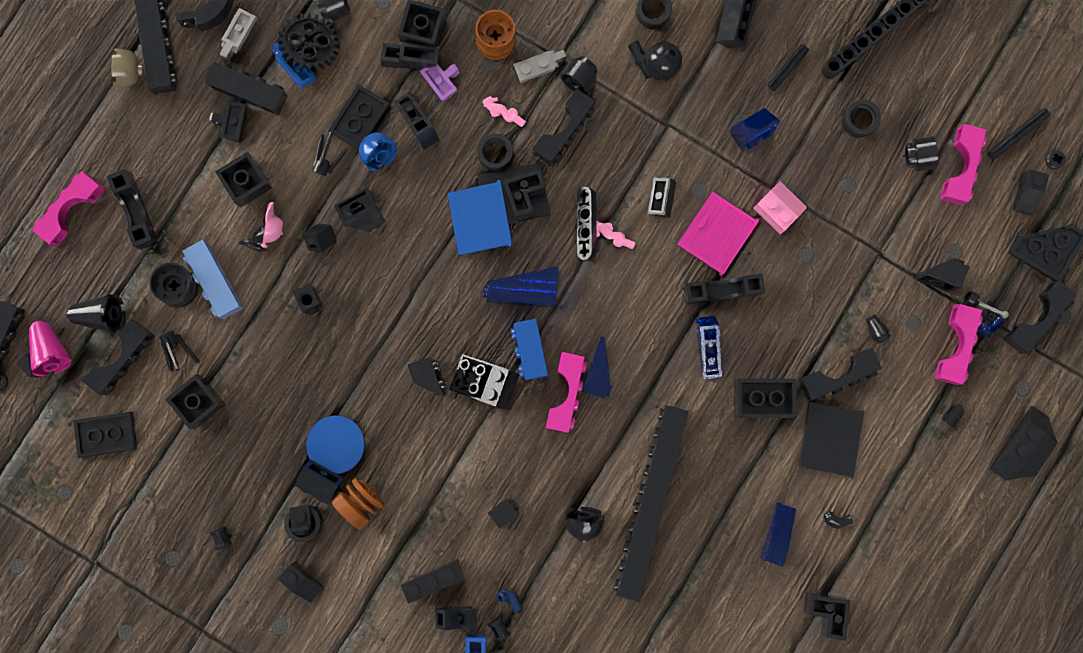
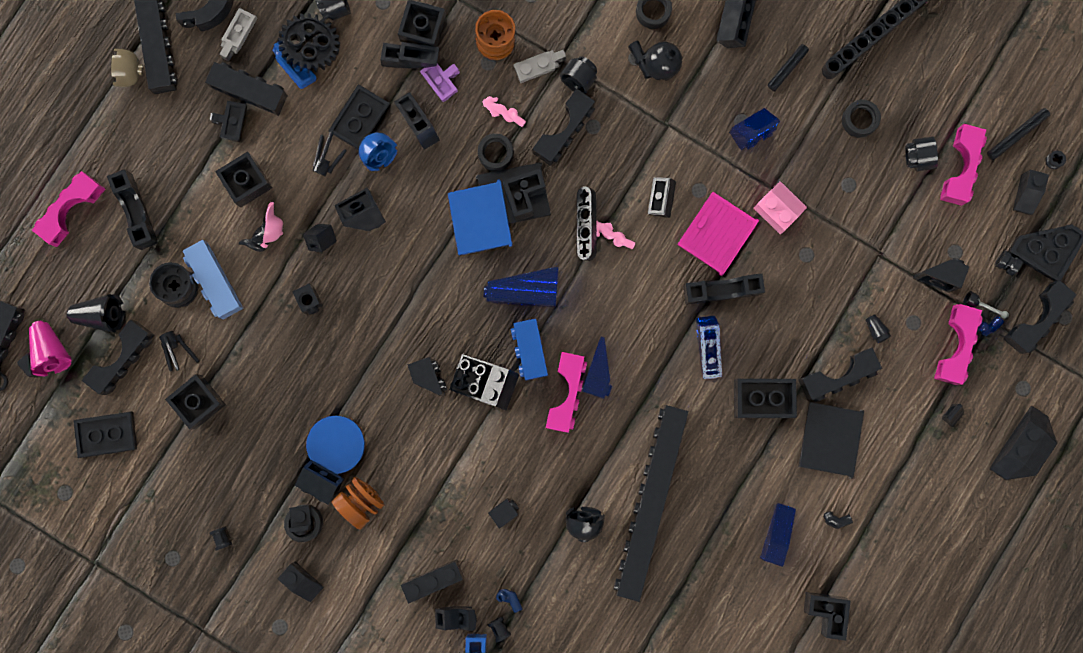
(1008, 262): none -> black wheel

